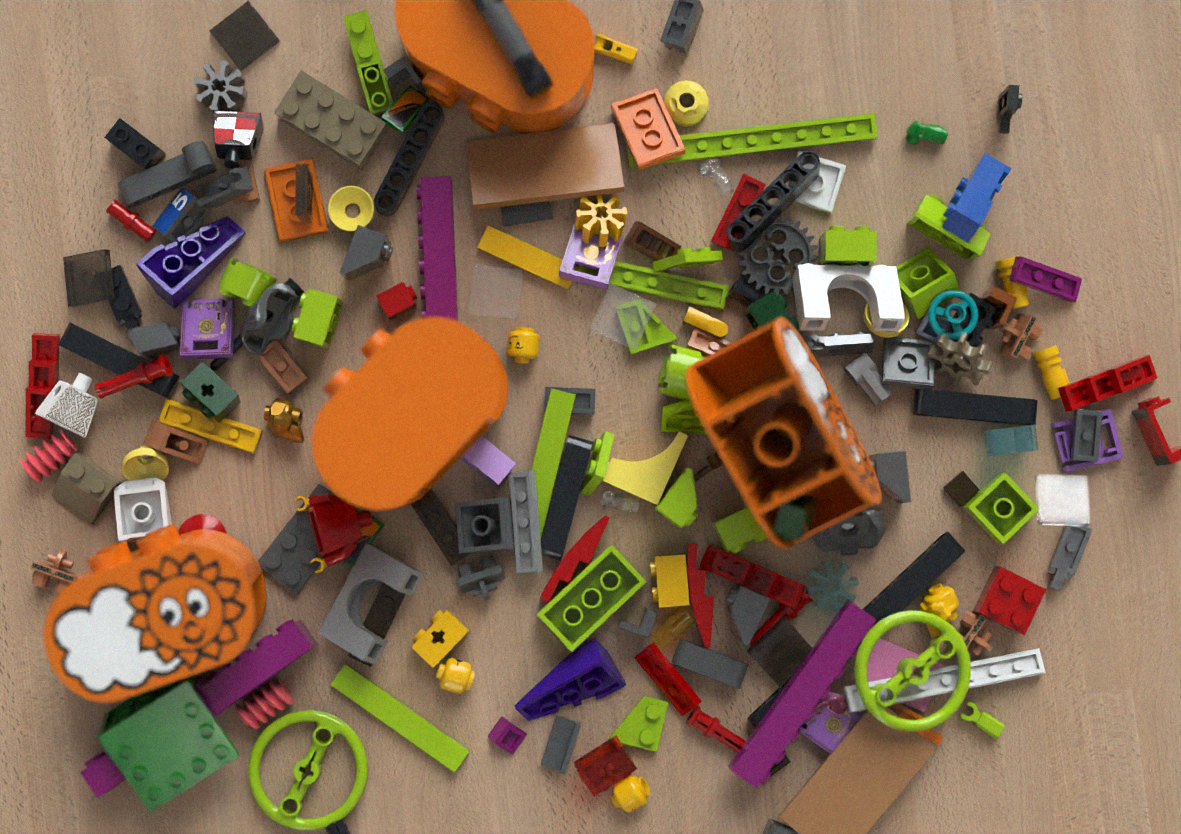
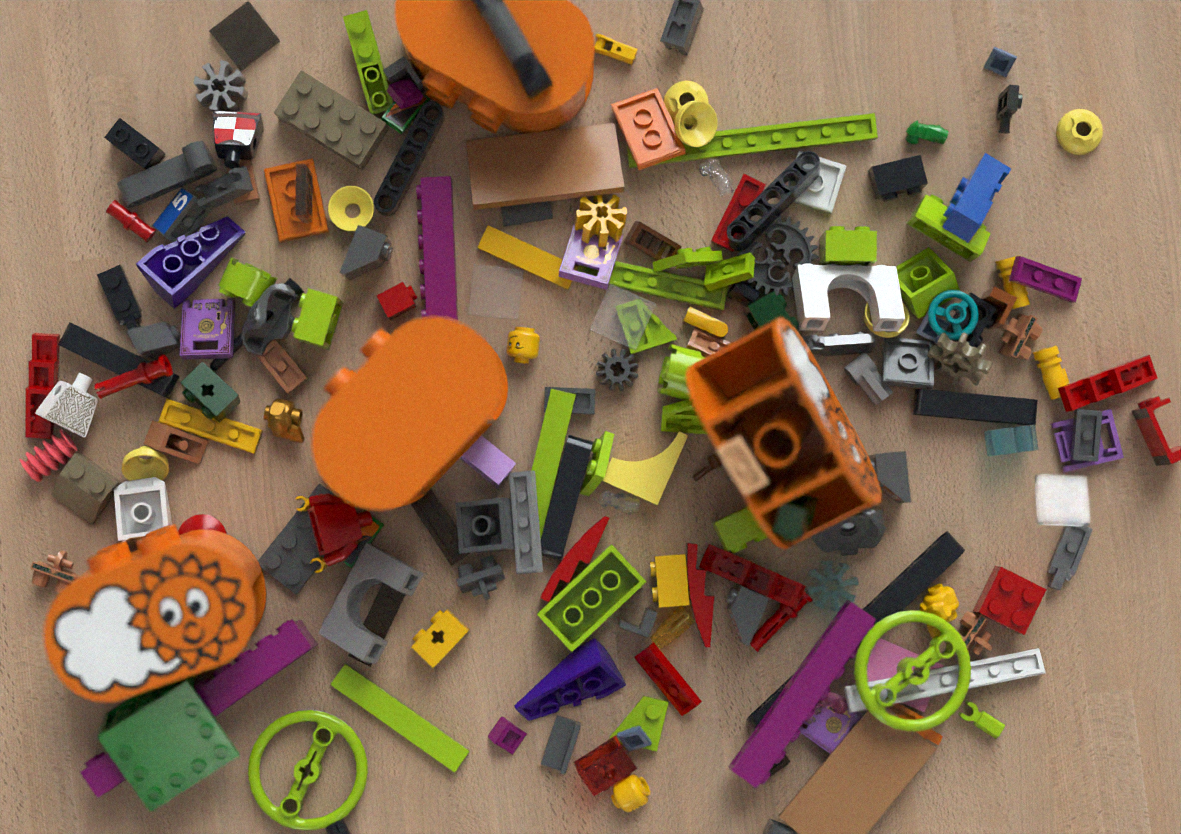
(88, 278): clear smoke tile -> none
(265, 704): coral piece -> none
(405, 93): none -> magenta plate
(455, 675): yellow head -> none
(624, 366): none -> dark grey gear
(634, 738): none -> sand blue slope
(679, 501): lime slope -> none
(704, 123): none -> light yellow piece
(709, 663): dark grey beam -> none
(712, 728): red pin -> none
(729, 271): none -> lime plate
(742, 465): none -> light nougat plate
(780, 651): clear smoke tile -> none
(897, 178): none -> black brick
(961, 488): dark brown tile -> none
(1000, 61): none -> sand blue slope
(1001, 508): lime brick -> none
(1071, 140): none -> light yellow piece

